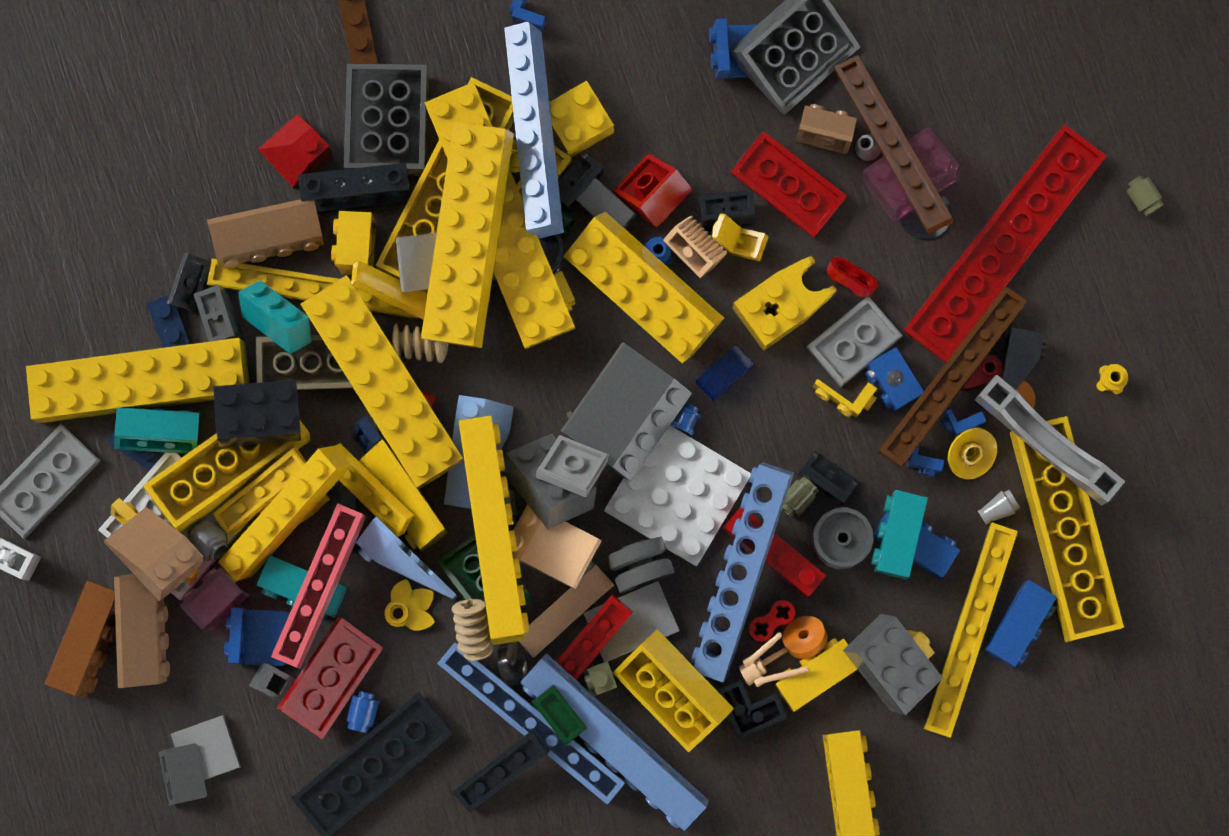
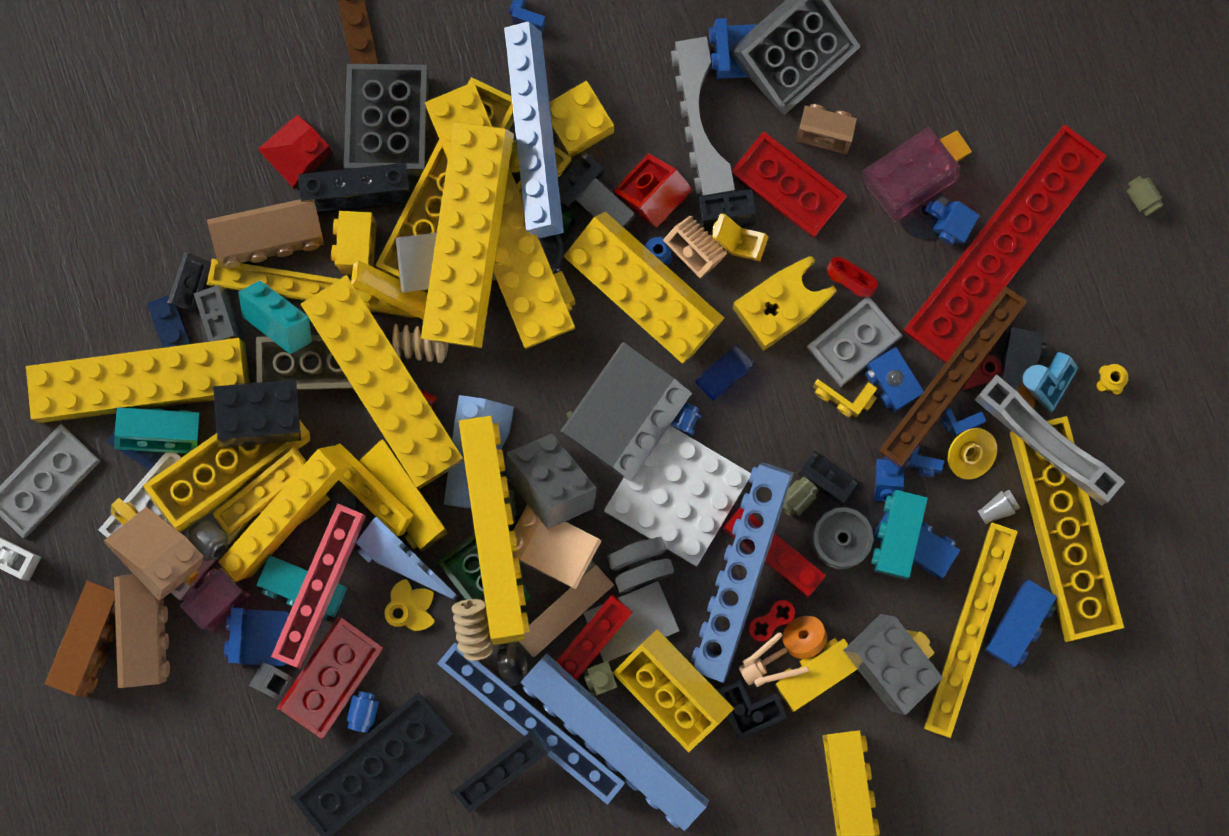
(182, 774): dark grey panel -> none
(213, 744): light grey tile -> none
(366, 434): dark blue plate -> none
(559, 714): dark green tile -> none
(572, 466): light grey tile -> none
(693, 64): none -> light grey arch
(867, 153): light grey cone -> none
(887, 479): none -> blue bracket
(893, 145): reddish brown plate -> none
(953, 221): none -> blue brick
(956, 145): none -> light orange slope
(1050, 383): none -> dark azure brick

